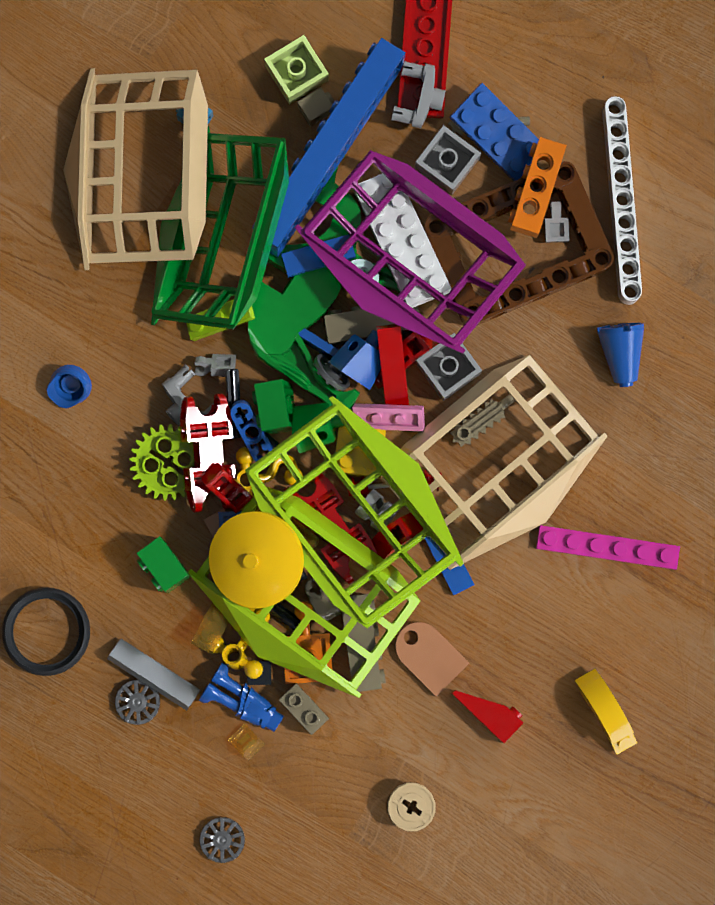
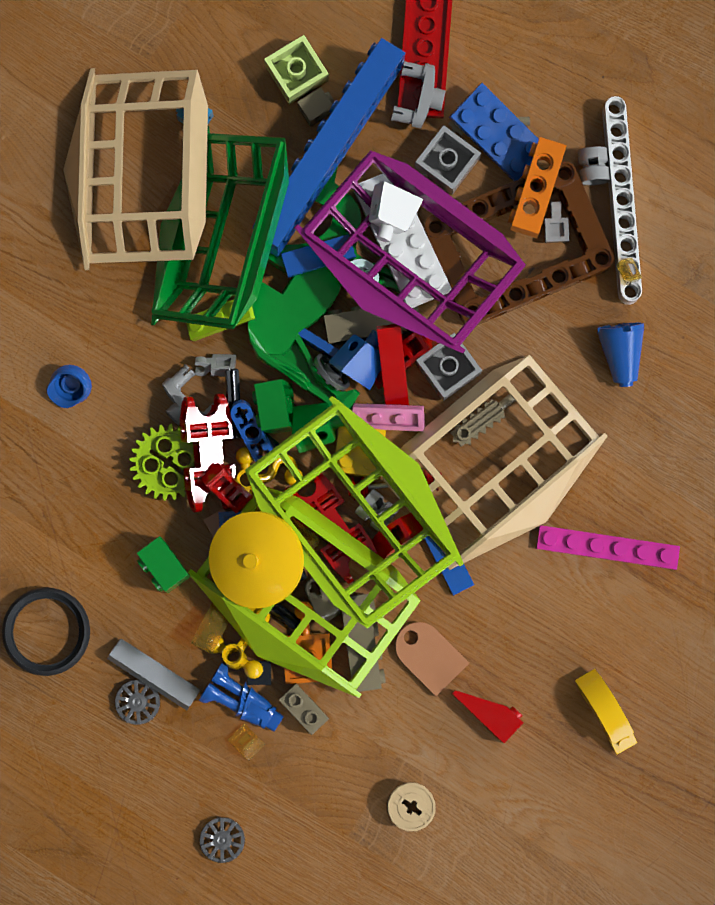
(392, 210): none -> white torso
(594, 174): none -> light grey wheel
(628, 271): none -> clear yellow slope

